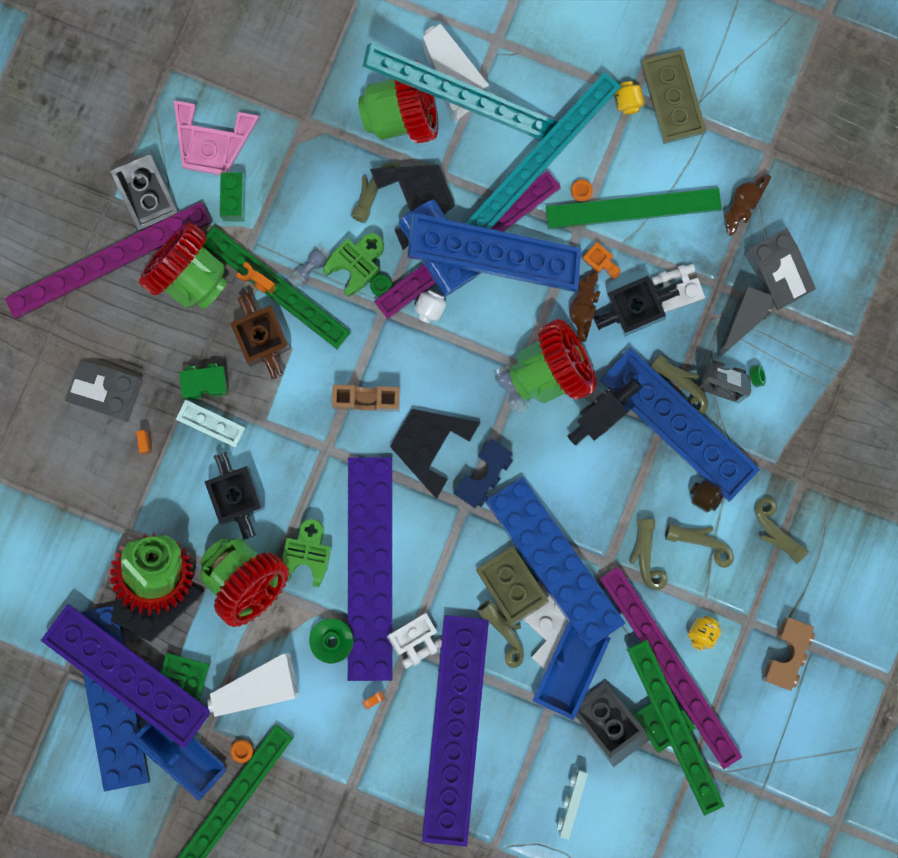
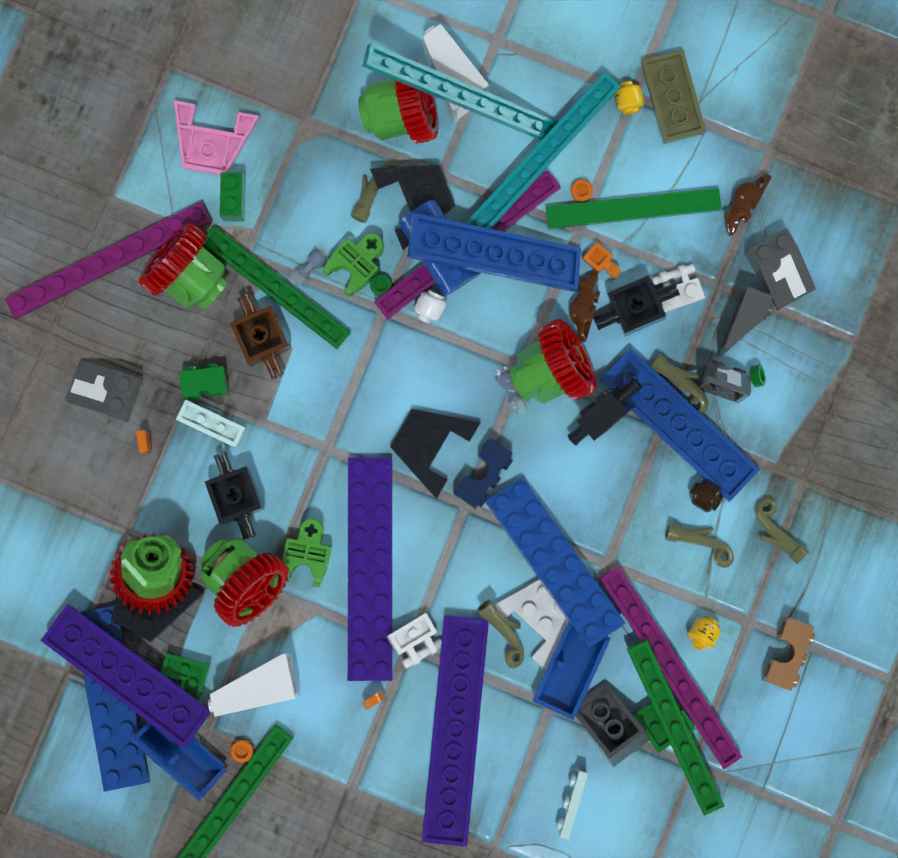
(144, 189): dark grey slope -> none
(261, 282): orange plate -> none
(320, 640): green dish -> none
(366, 399): medium nougat arch -> none
(512, 586): olive plate -> none
(643, 551): olive plant -> none

